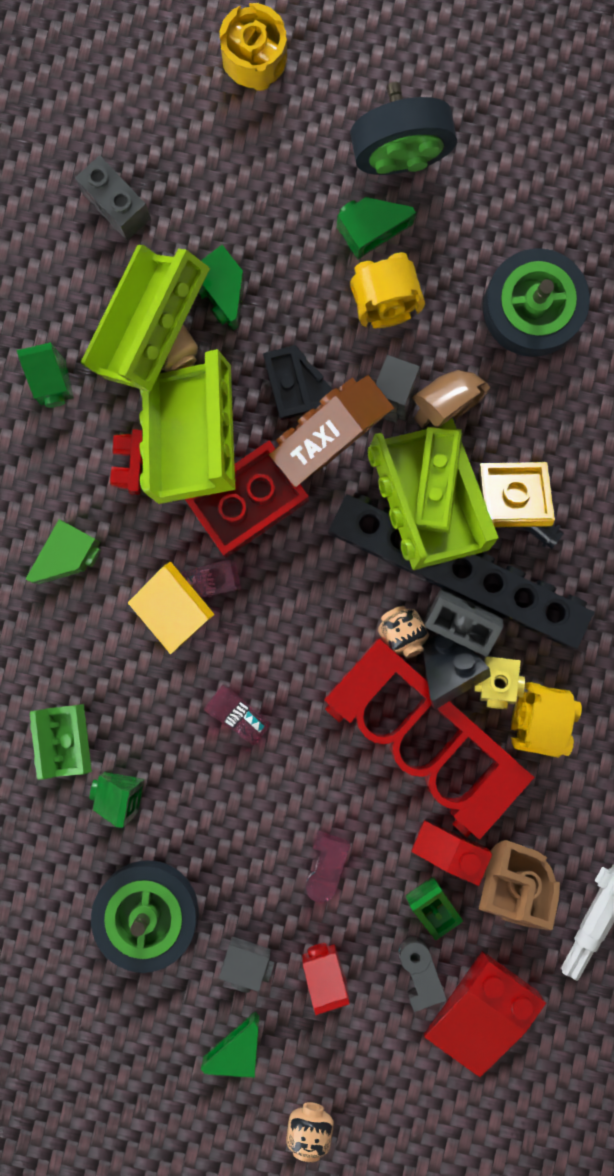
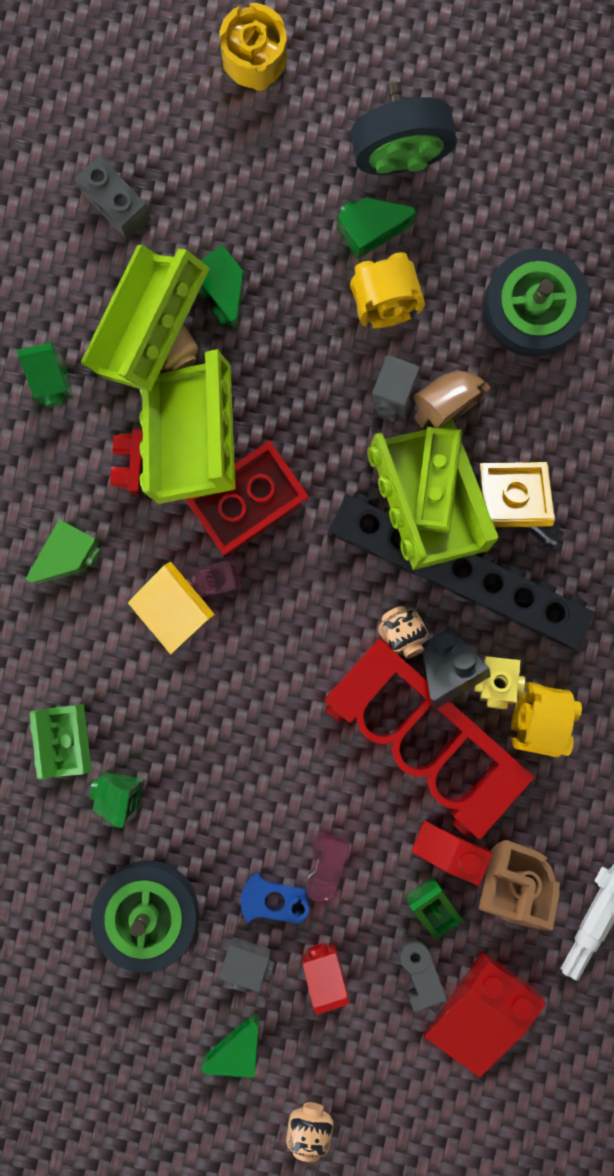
(237, 714): clear pink leg -> none
(254, 897): none -> blue piece
(294, 382): black wing -> none
(330, 428): brick -> none
(464, 621): dark grey brick -> none

